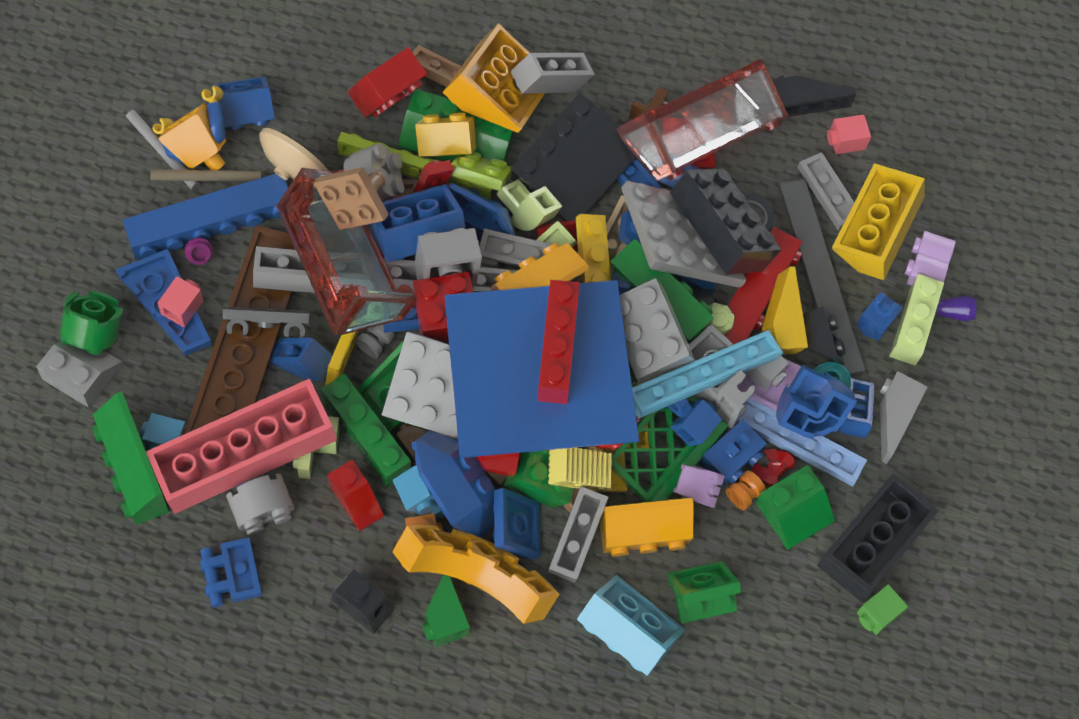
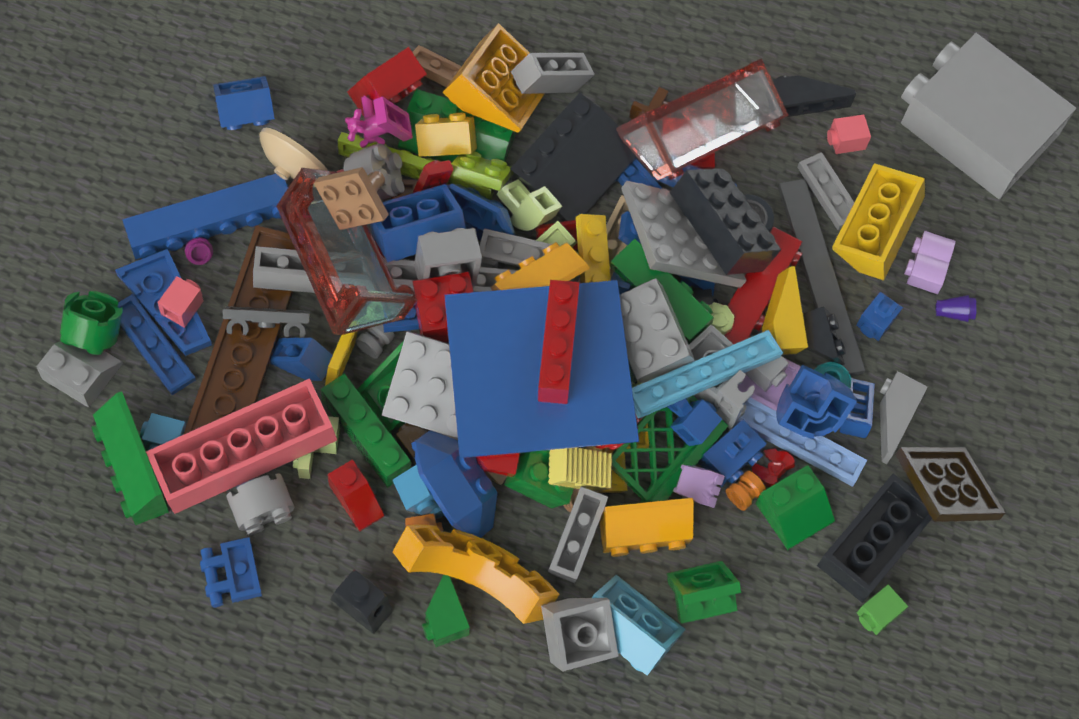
(153, 139): light grey bar -> none
(154, 346): none -> blue tile
(197, 134): light orange torso -> none
(204, 175): dark tan bar -> none
(385, 119): none -> dark pink piece
(516, 524): blue plate -> none
(579, 632): none -> light grey slope
(916, 319): yellowish green brick -> none
(949, 484): none -> dark brown plate
(985, 113): none -> light grey brick

